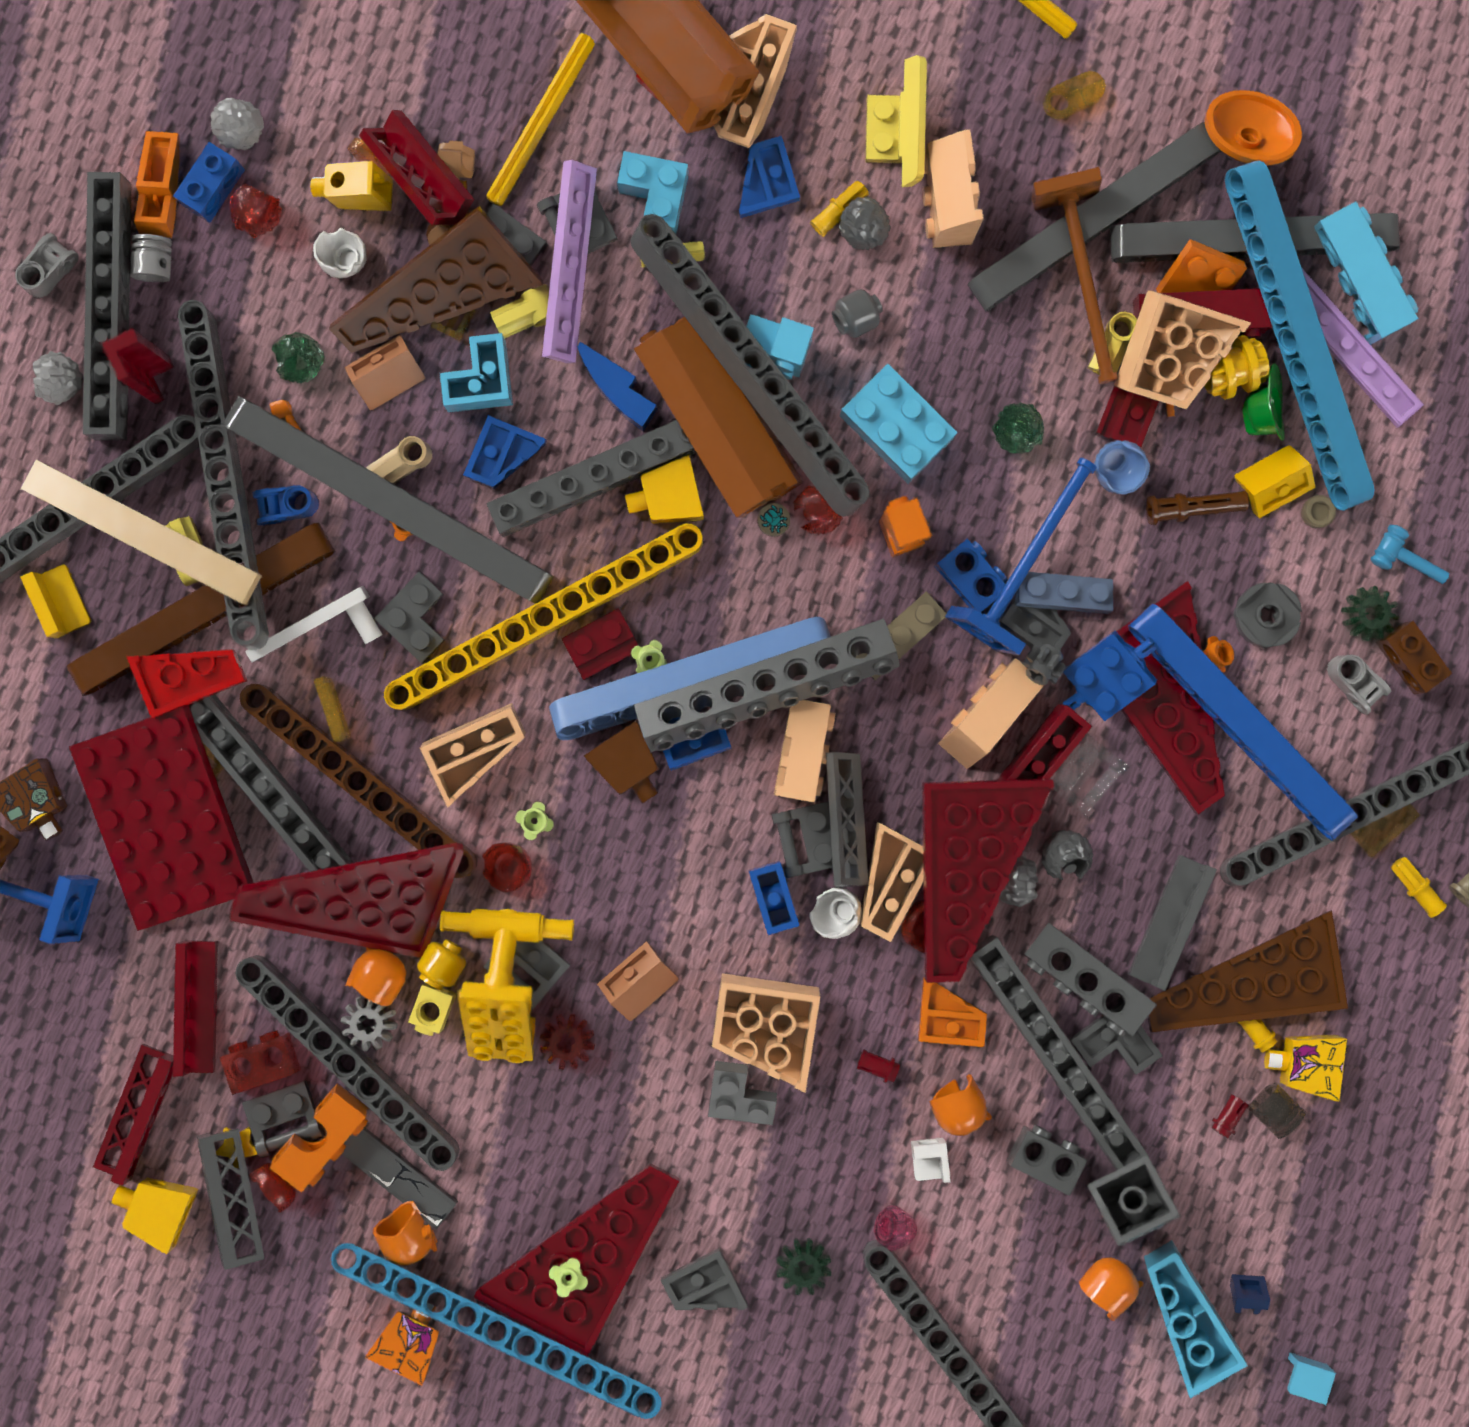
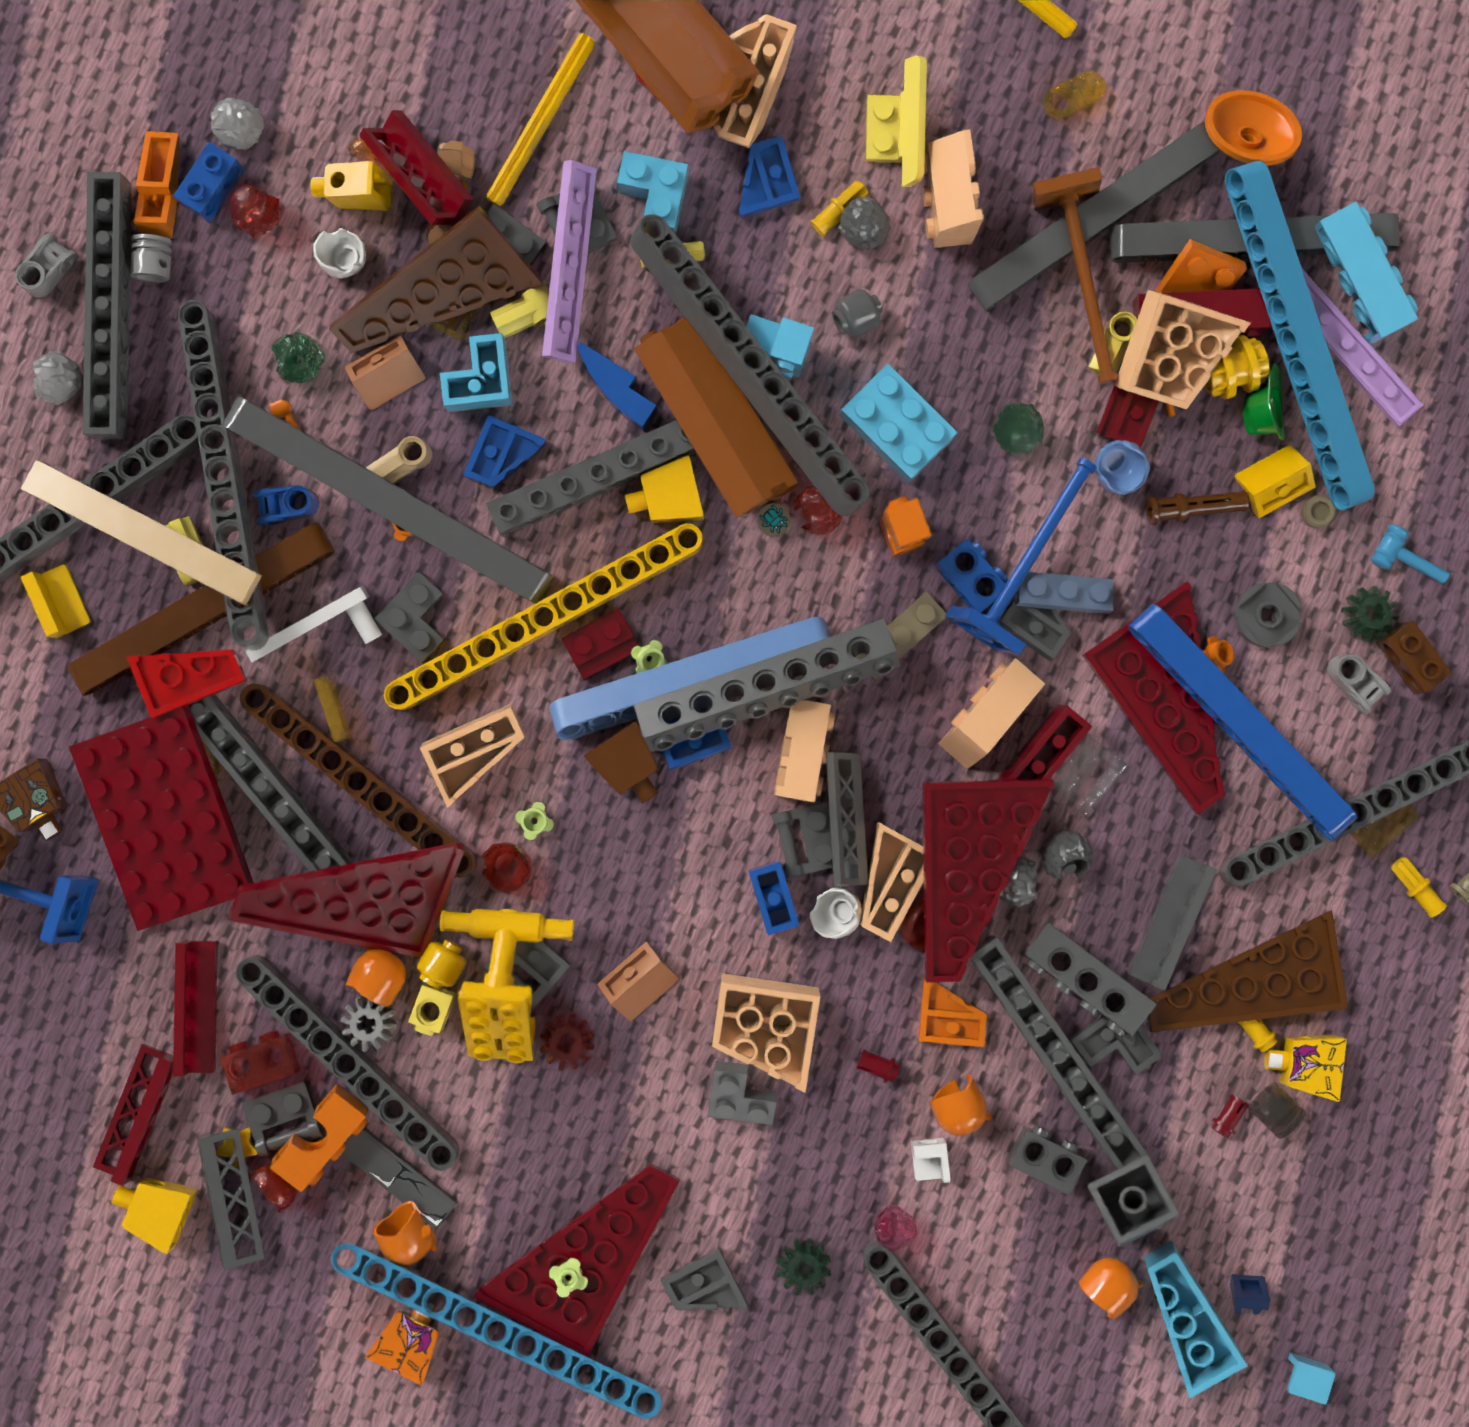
(137, 363): dark red fence -> none
(1044, 664): dark grey gear -> none
(1110, 675): blue plate -> none

